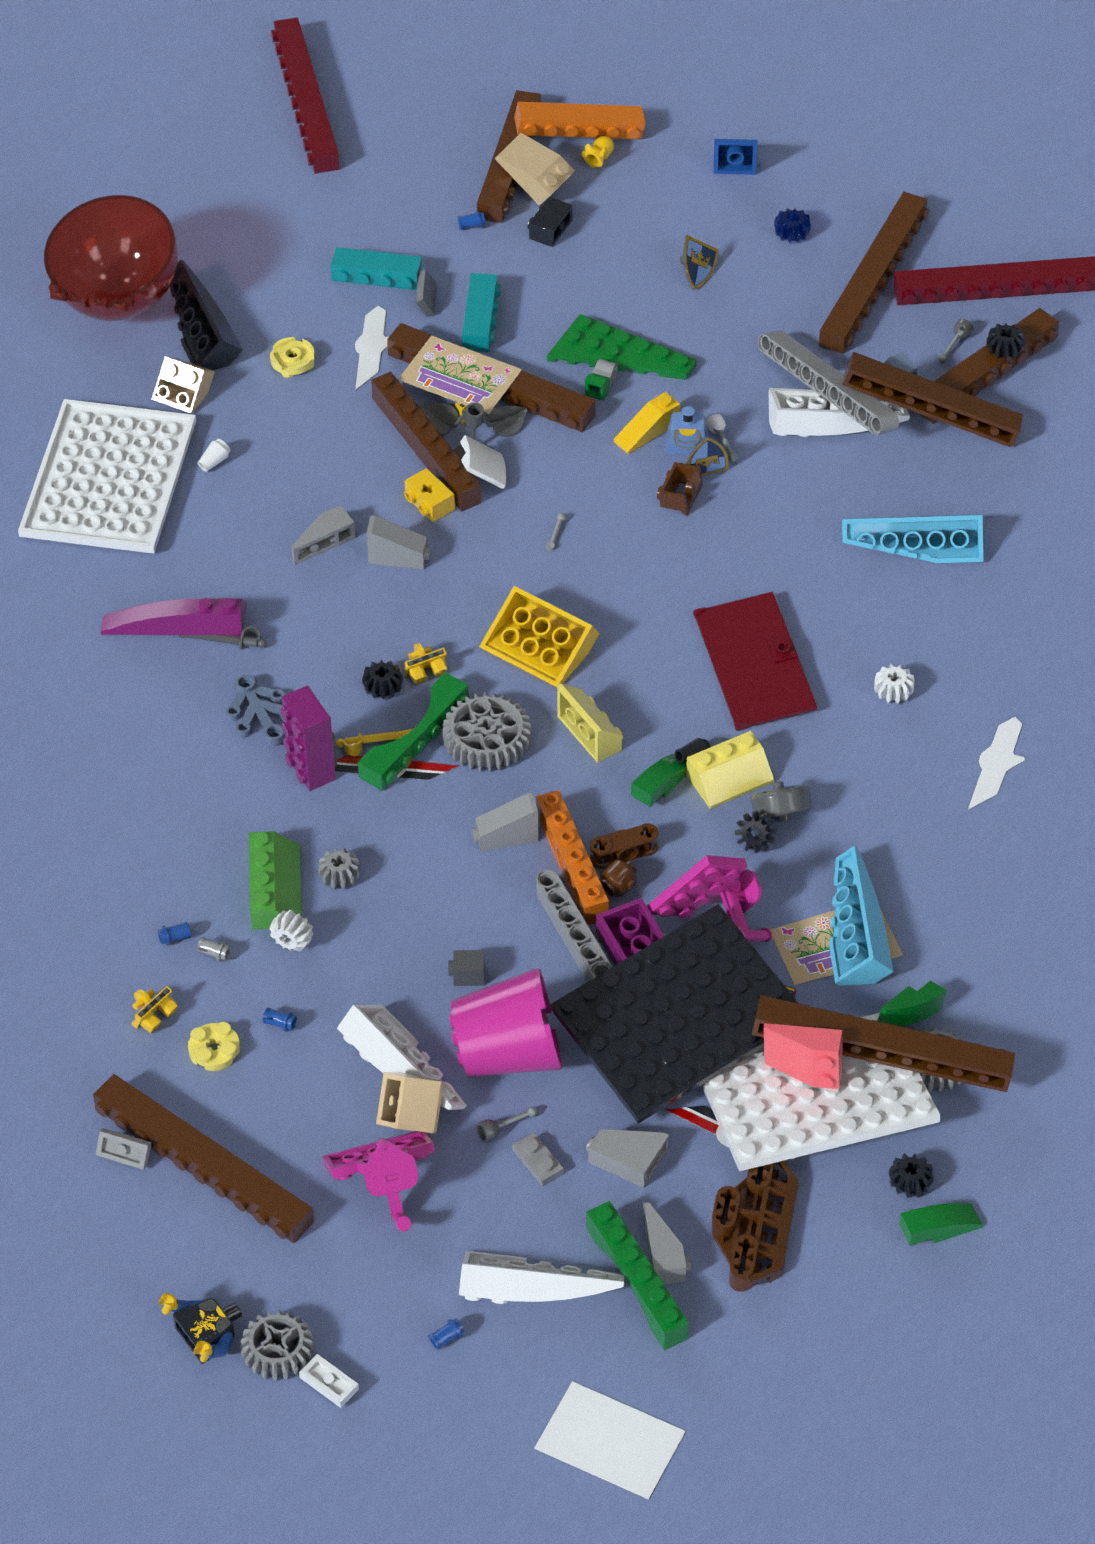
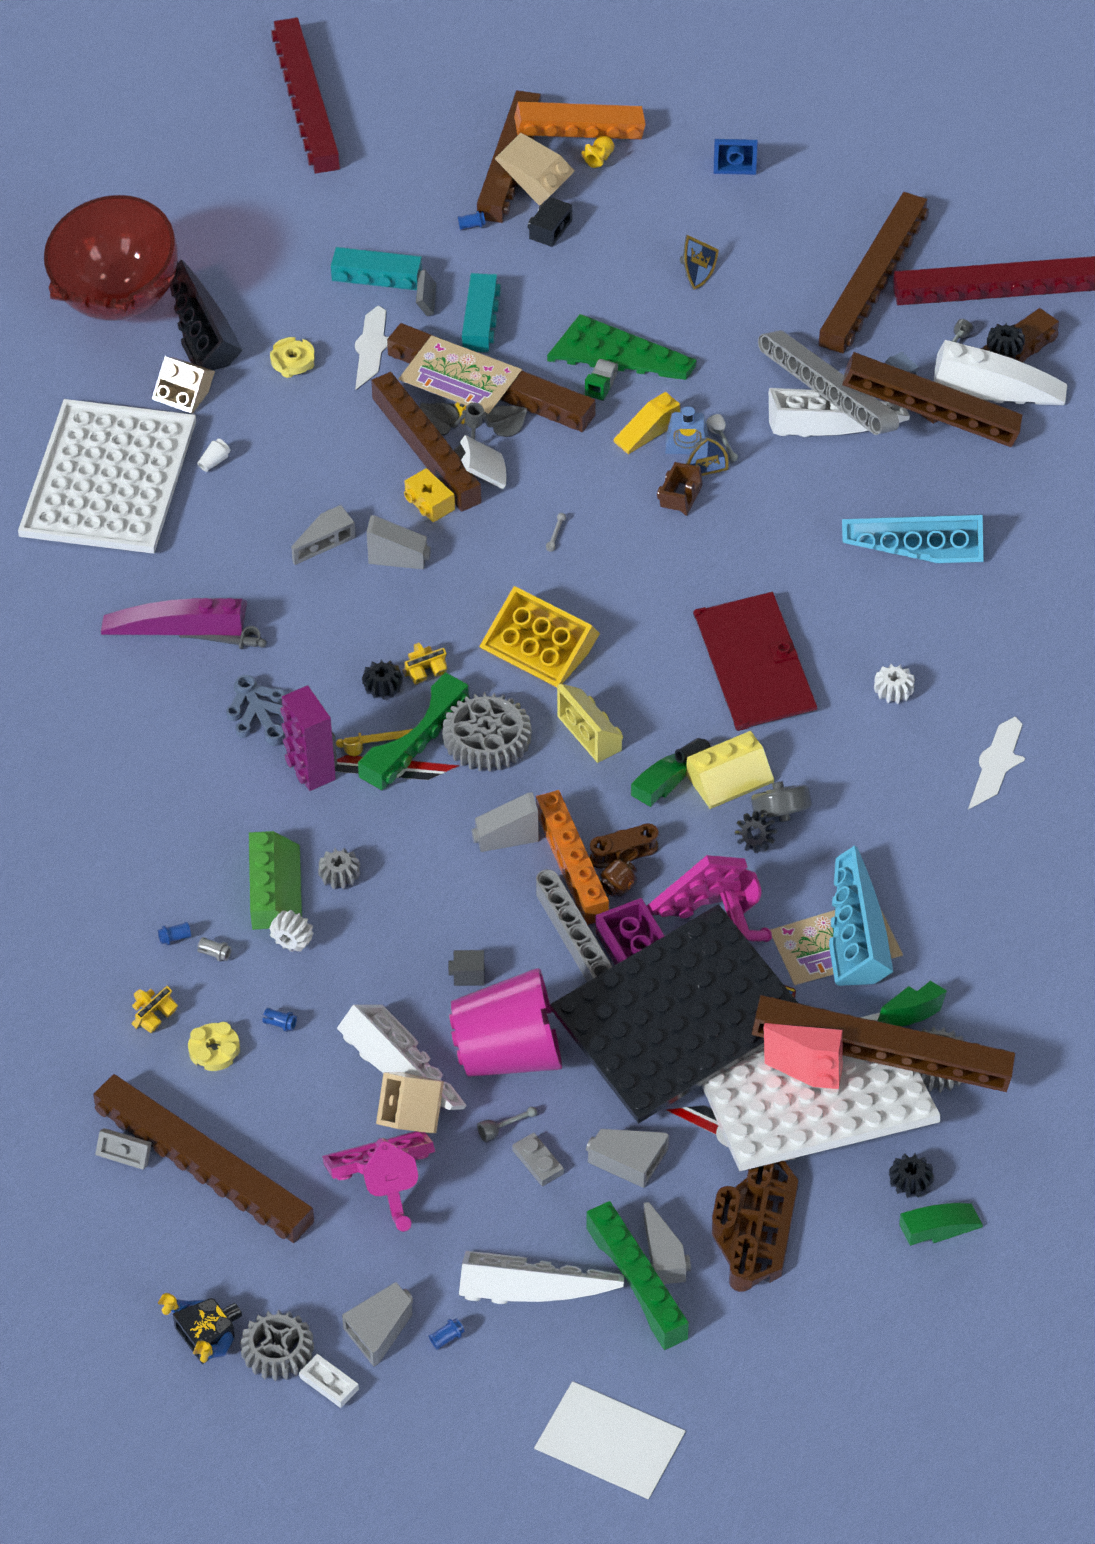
(378, 1321): none -> light grey slope
(792, 225): clear blue gear -> none
(995, 376): none -> white wedge

